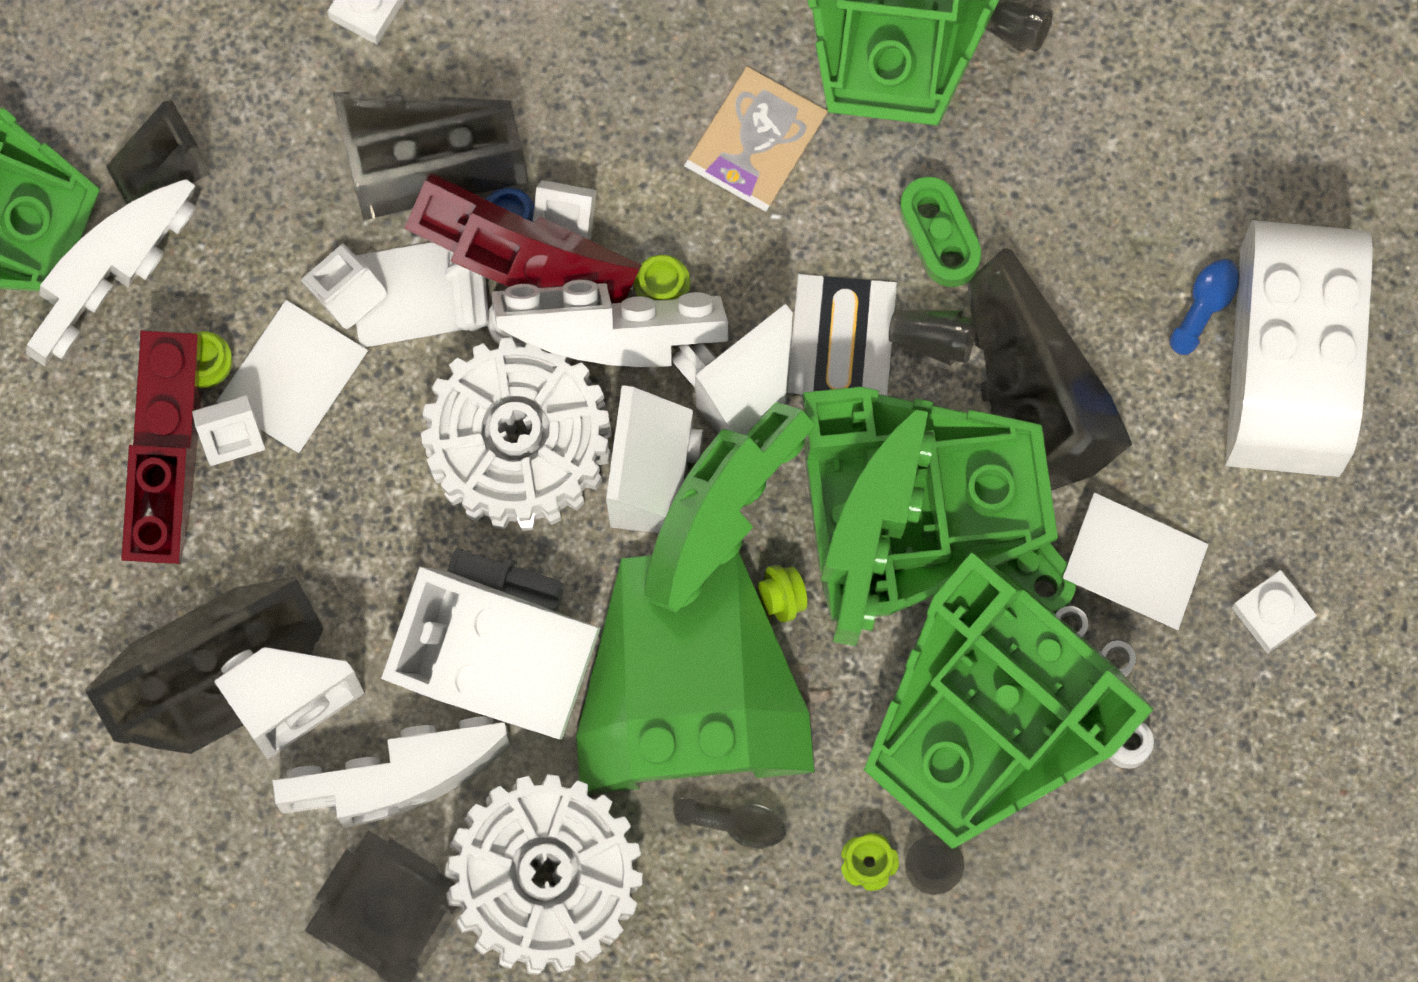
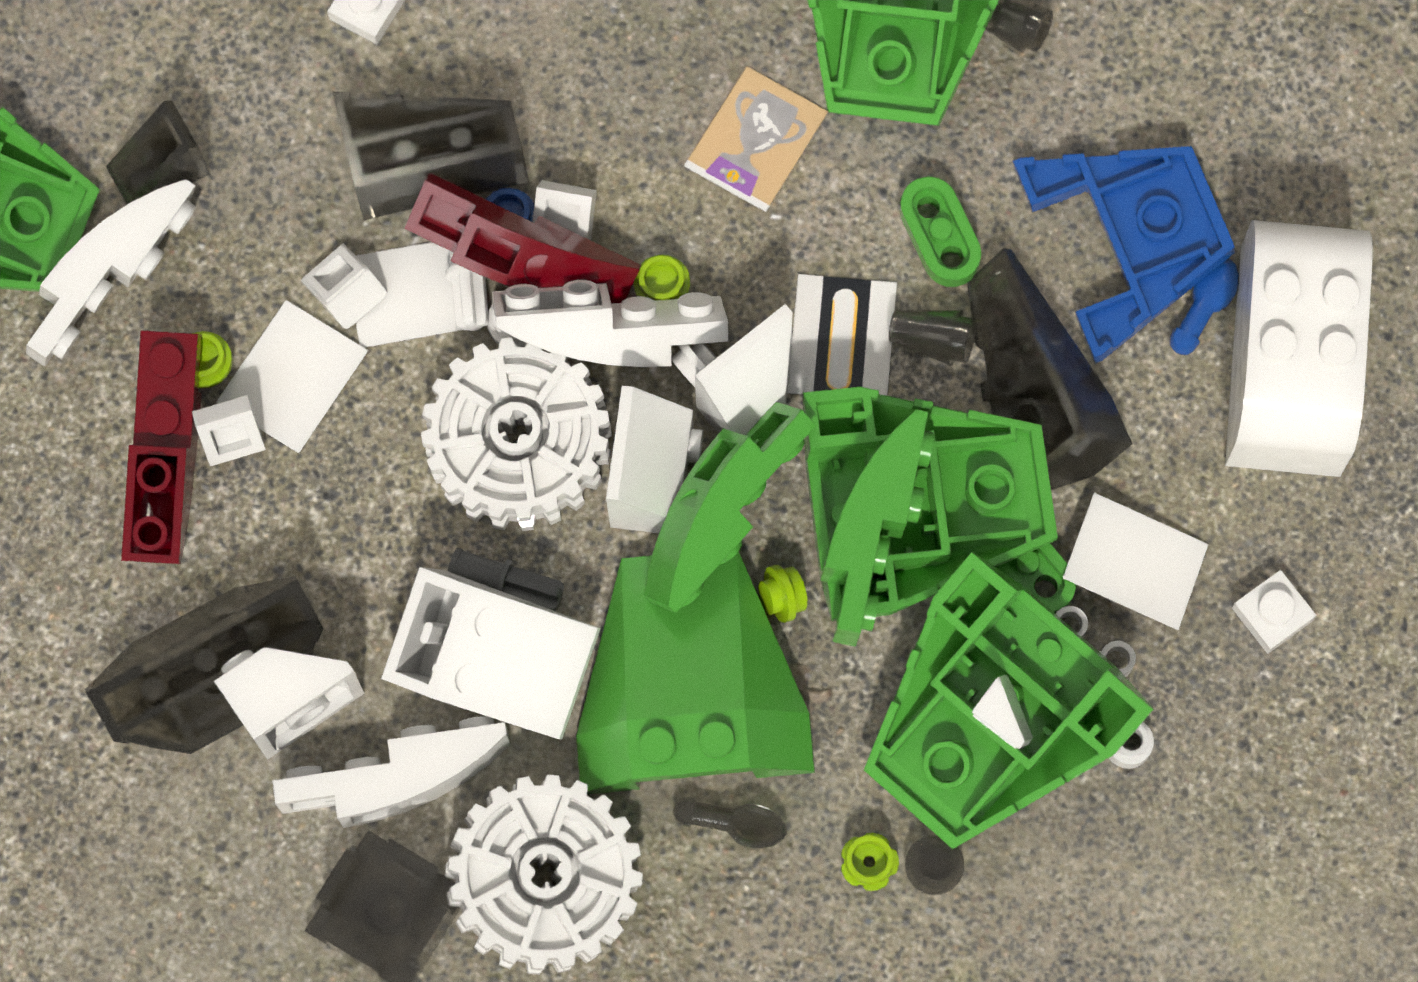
(1003, 714): none -> white slope
(1157, 224): none -> blue wing

